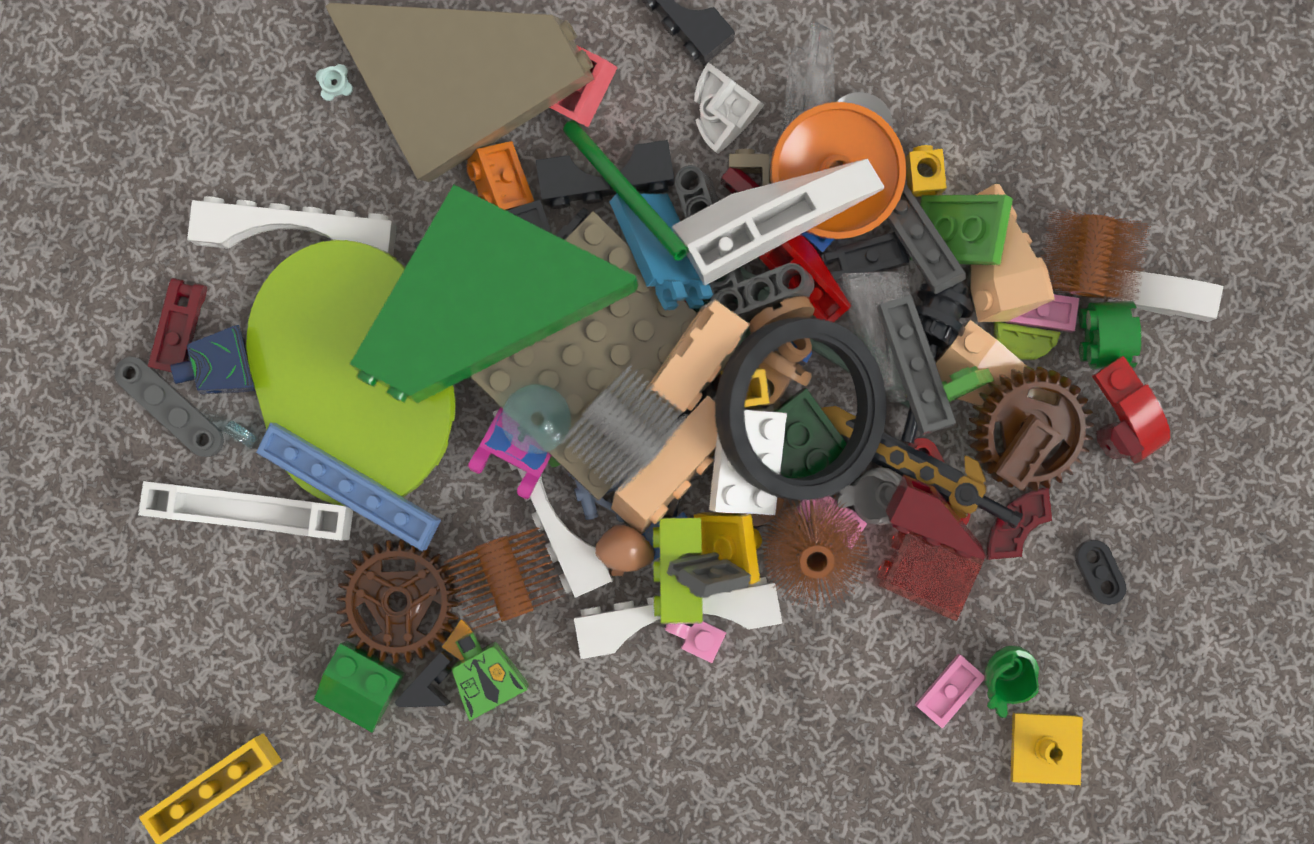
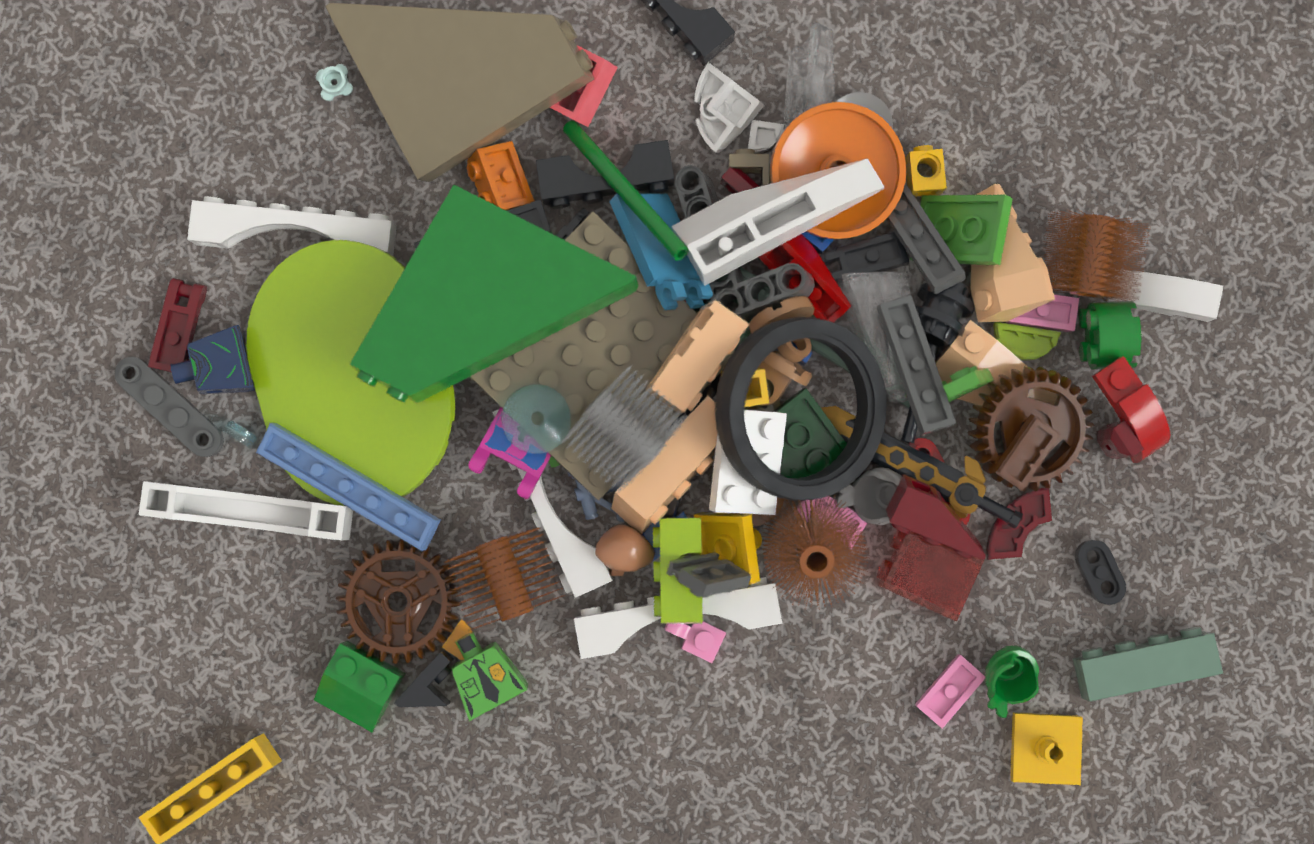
(764, 135): none -> white tile
(1147, 665): none -> sand green brick

